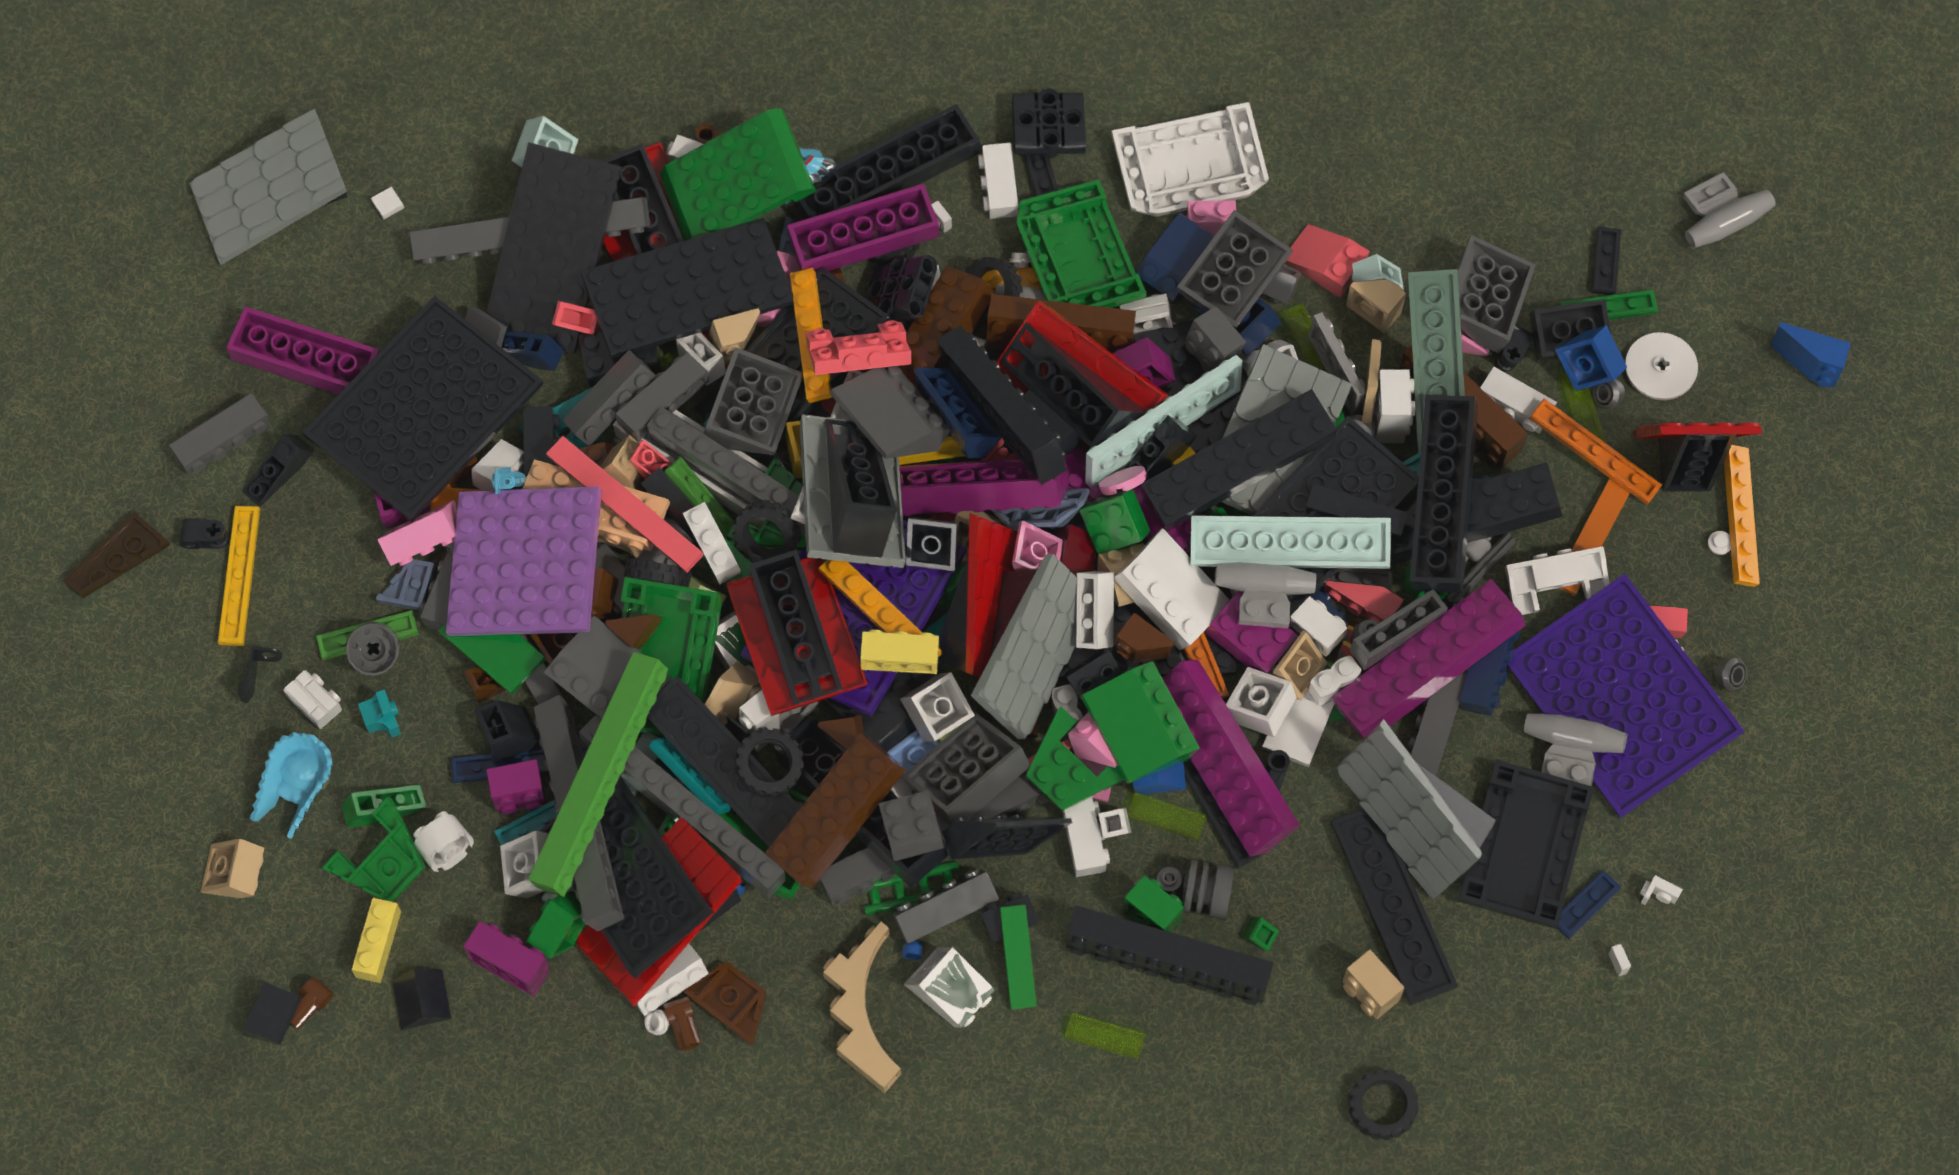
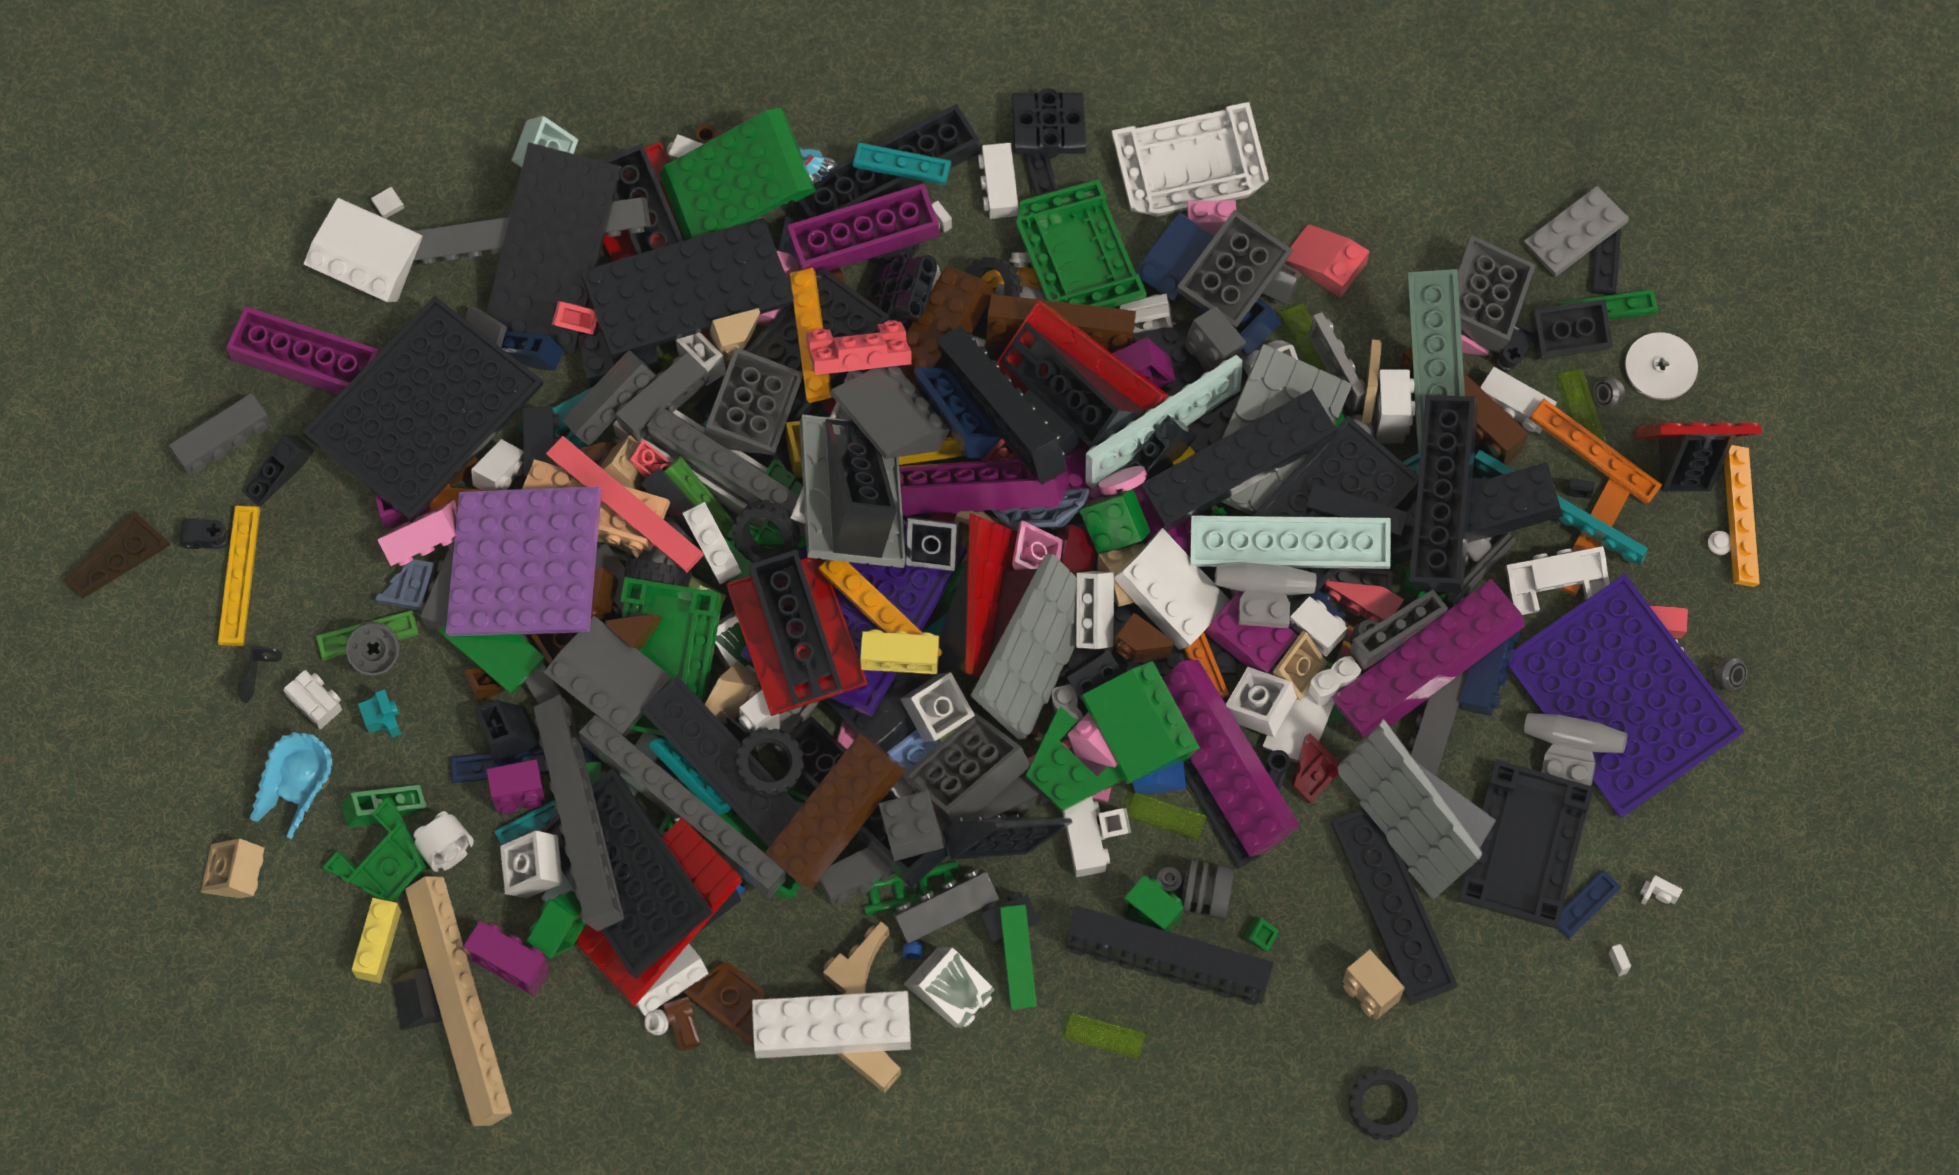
(268, 186): light grey piece -> none
(271, 1014): black slope -> none
(314, 998): reddish brown piece -> none
(364, 250): none -> white slope
(458, 1001): none -> tan brick
(505, 479): medium azure hinge -> none
(598, 774): bright green brick -> none
(831, 1024): none -> white brick
(843, 729): reddish brown slope -> none
(902, 163): none -> teal tile
(1313, 770): none -> dark red wing
(1376, 268): light aqua brick -> none
(1376, 302): tan slope -> none
(1572, 515): none -> teal plate
(1576, 231): none -> light grey plate
(1580, 488): none -> black tile
(1591, 358): blue slope -> none
(1722, 210): light grey plate -> none
(1812, 353): blue slope -> none

